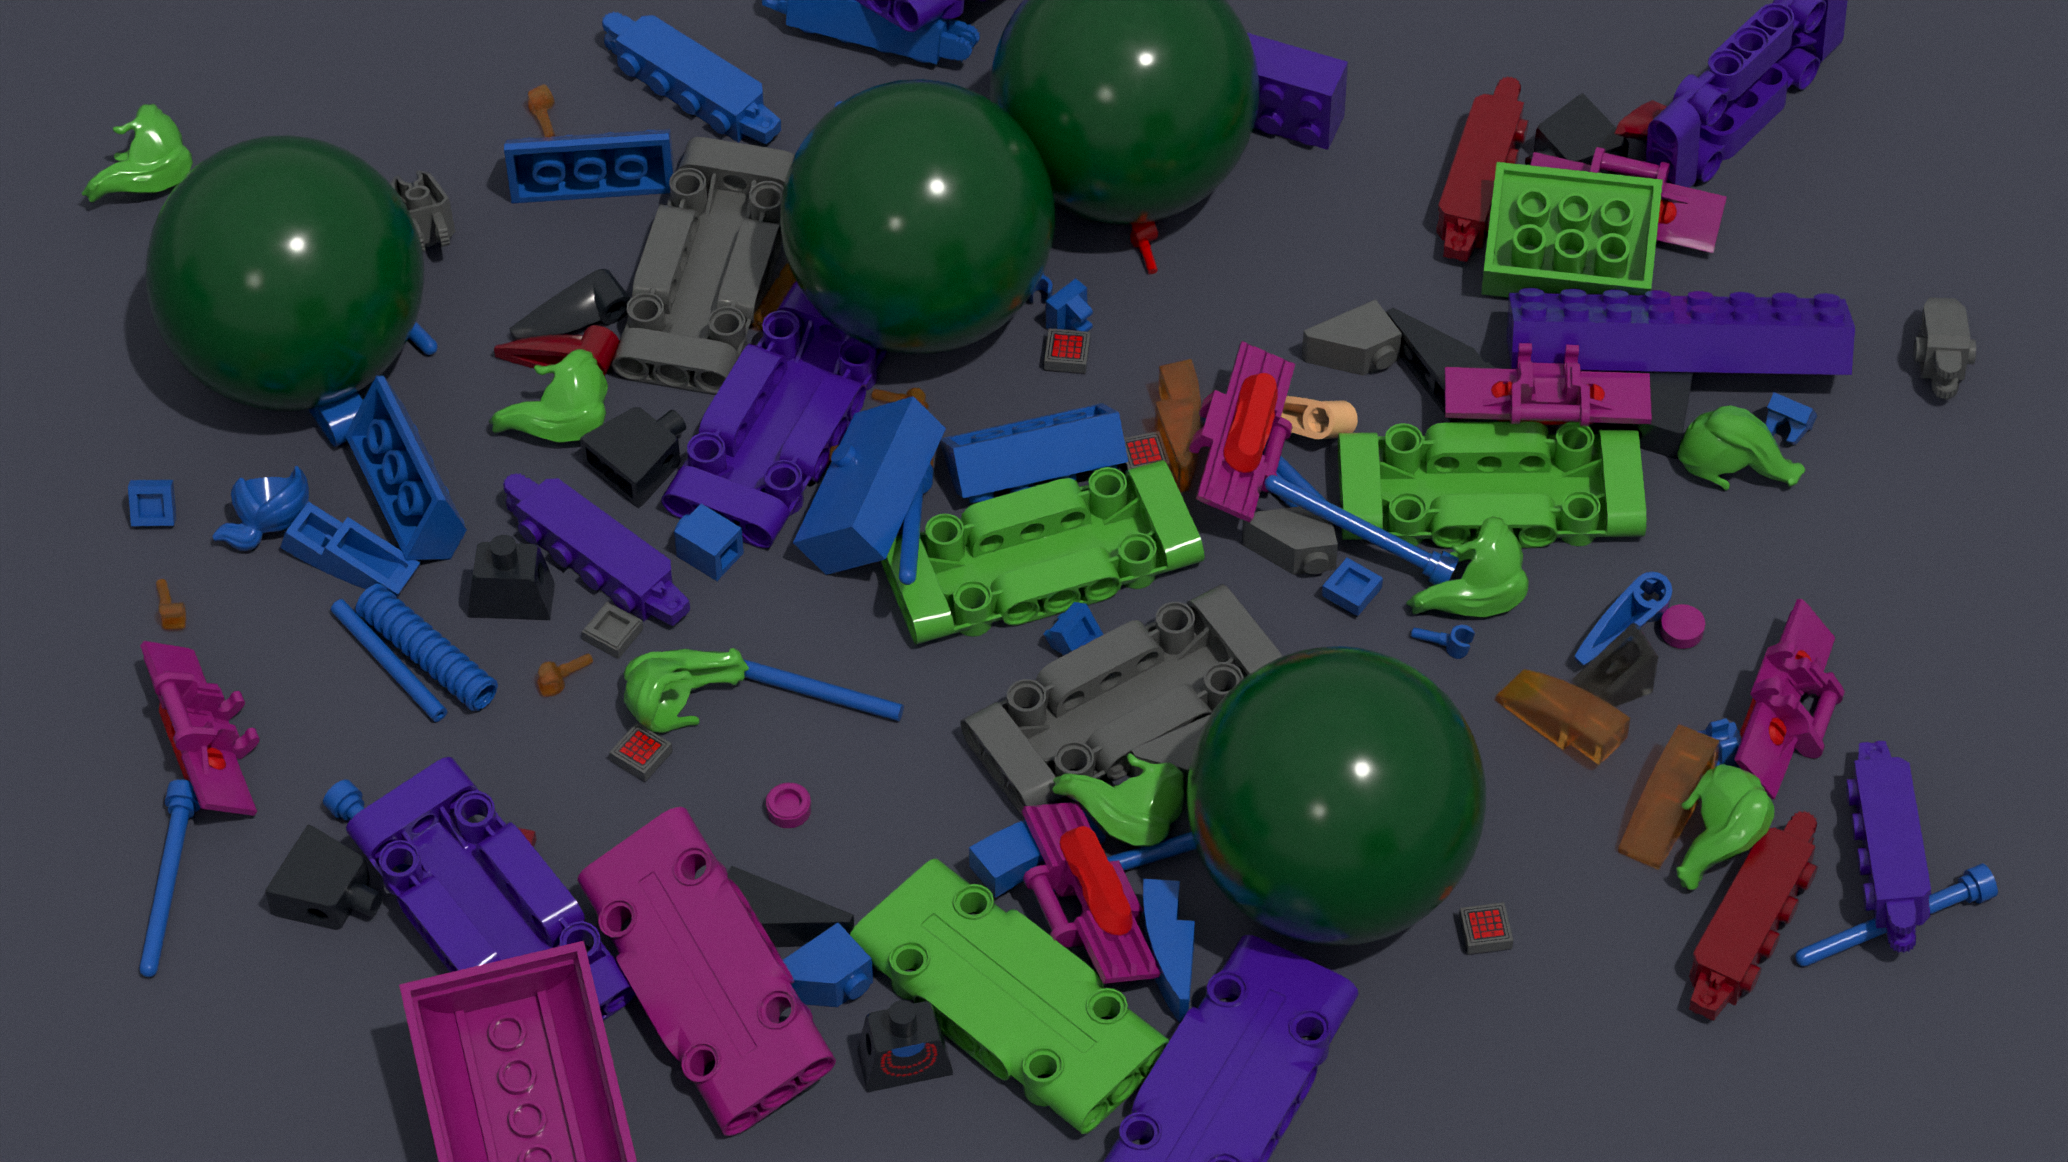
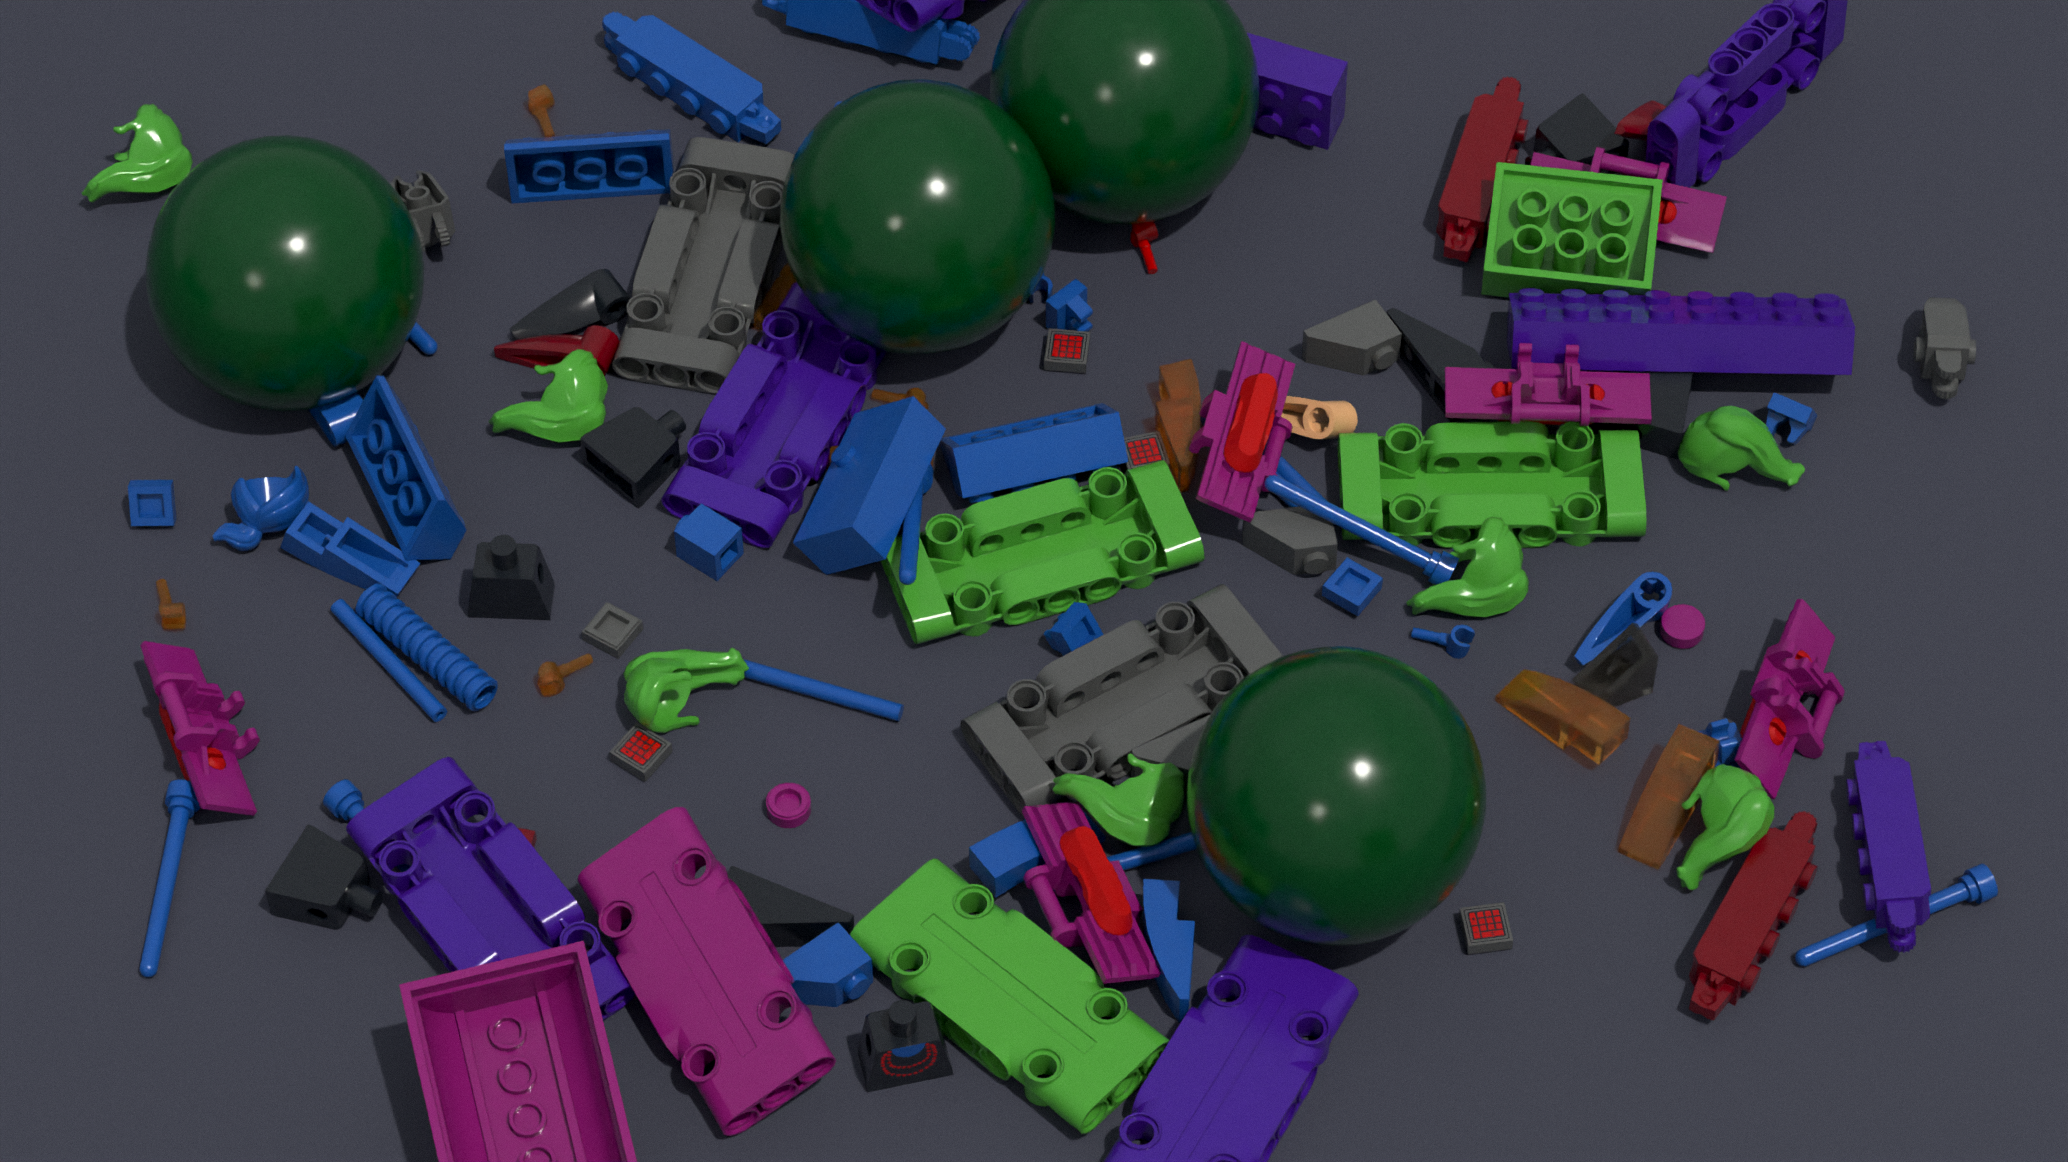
(596, 548): dark purple hinge -> none

